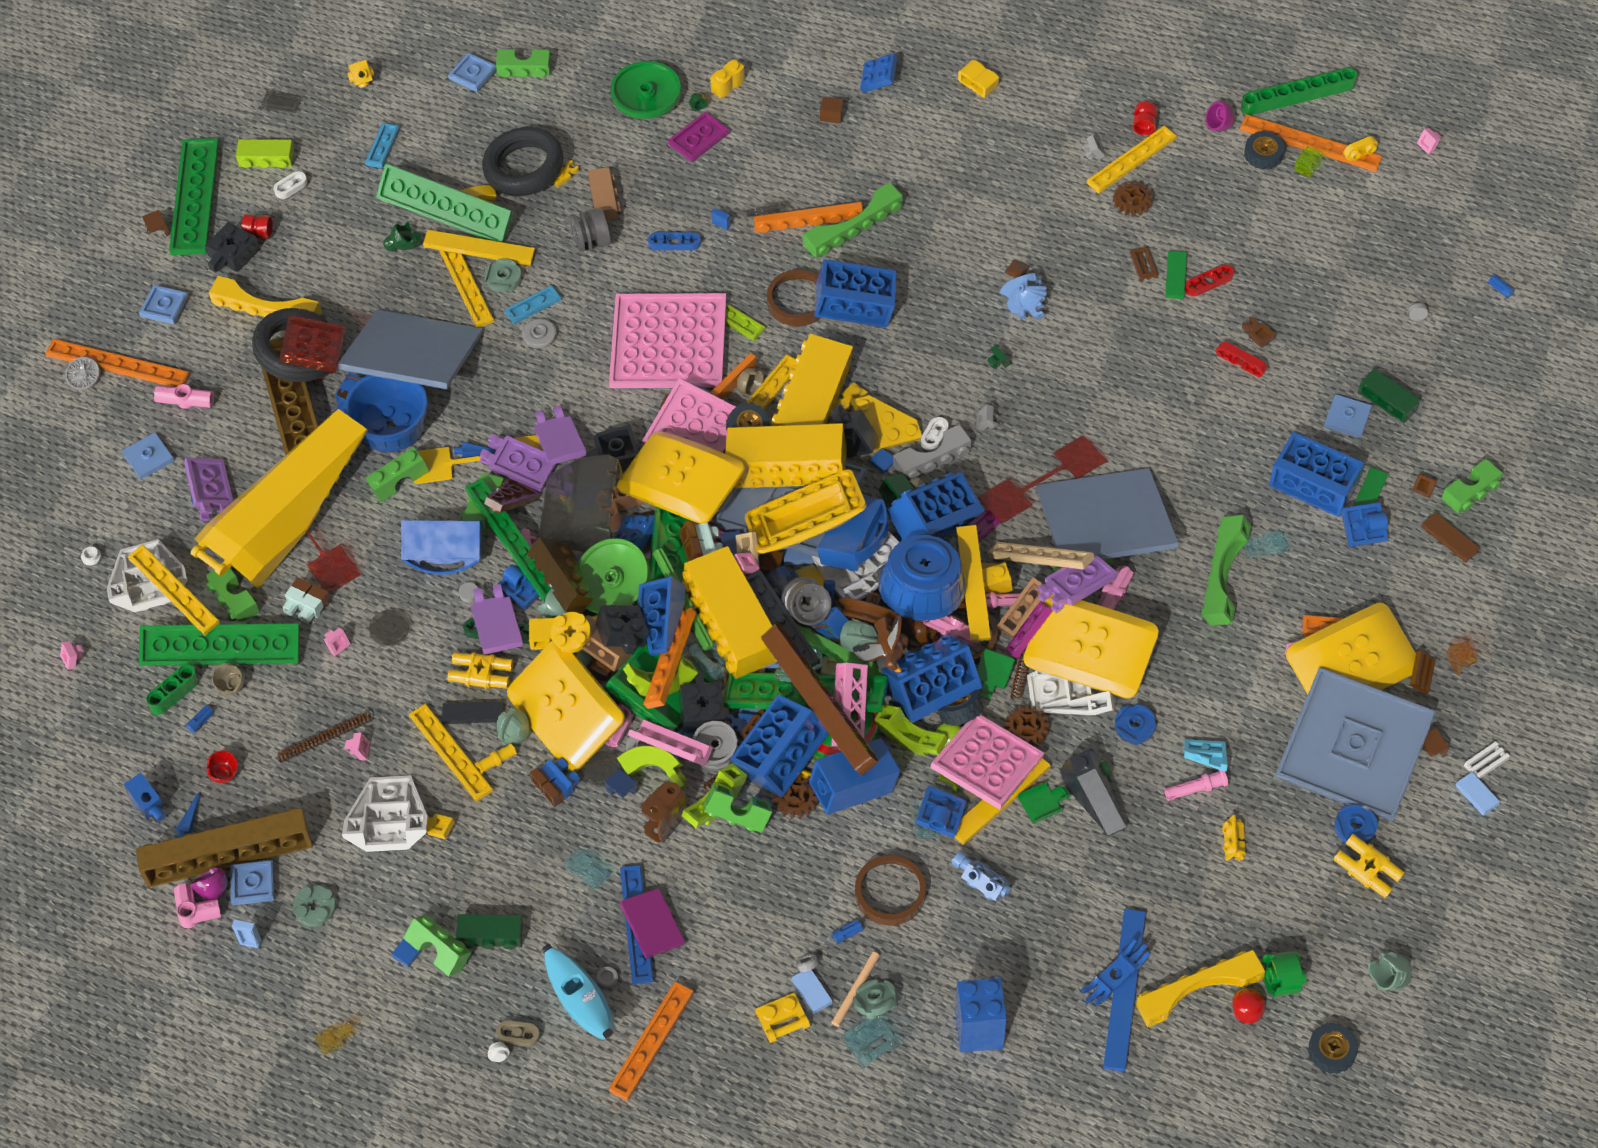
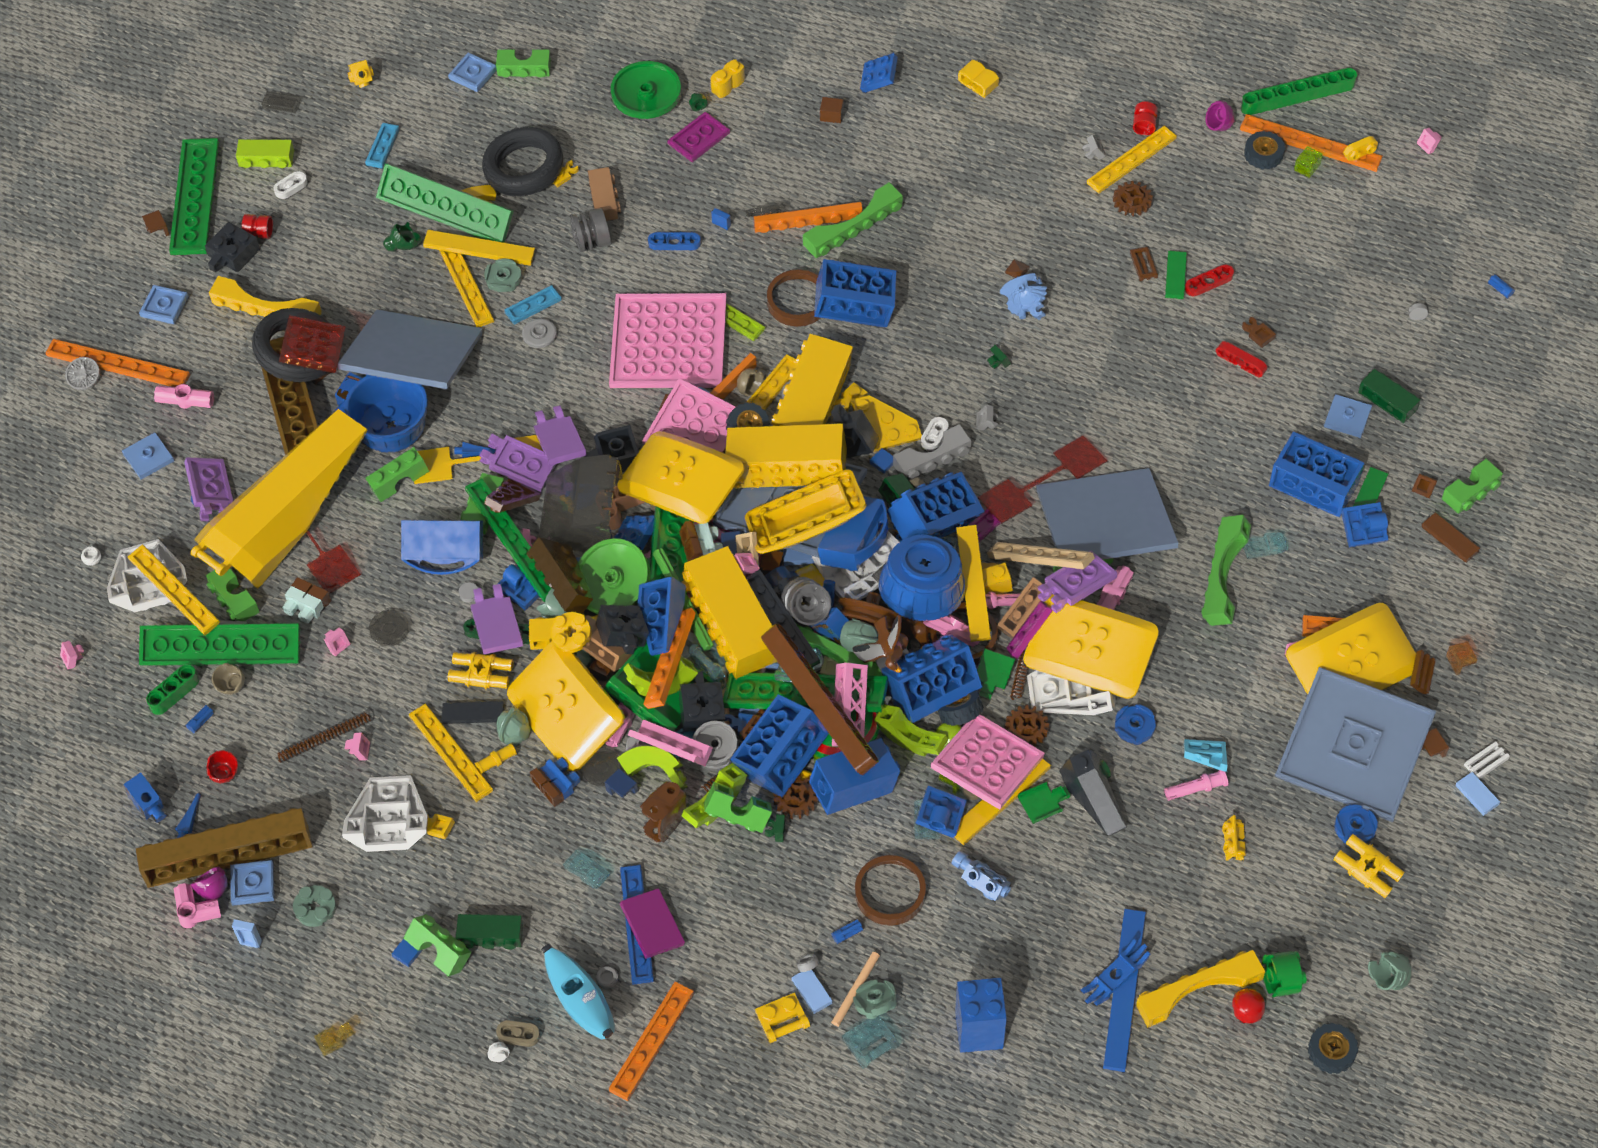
(778, 828): none -> dark green tile

